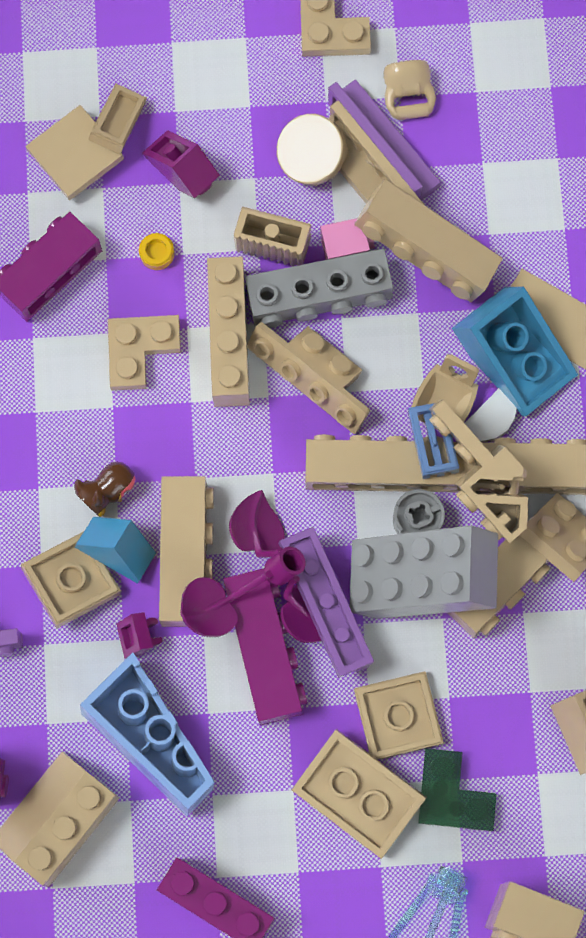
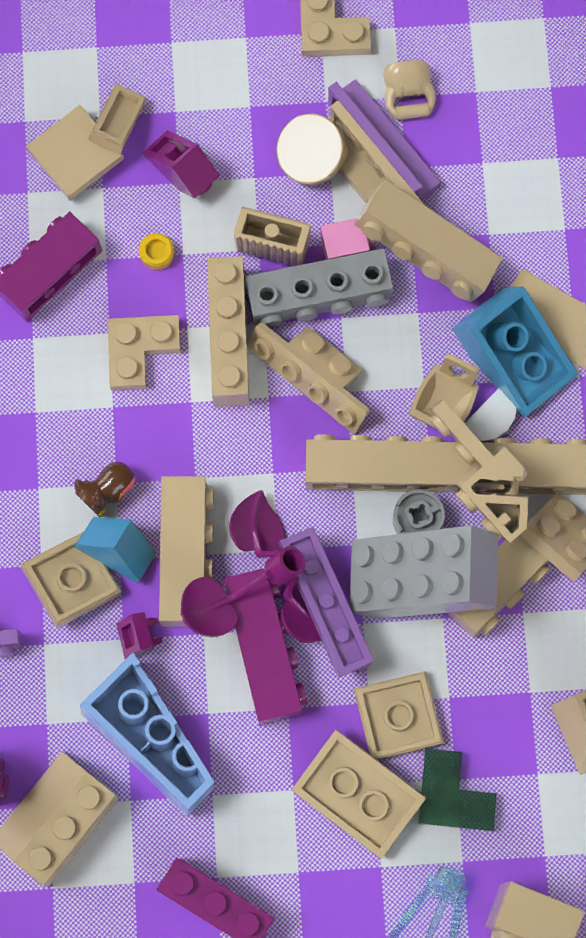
(439, 468): medium blue tile -> none

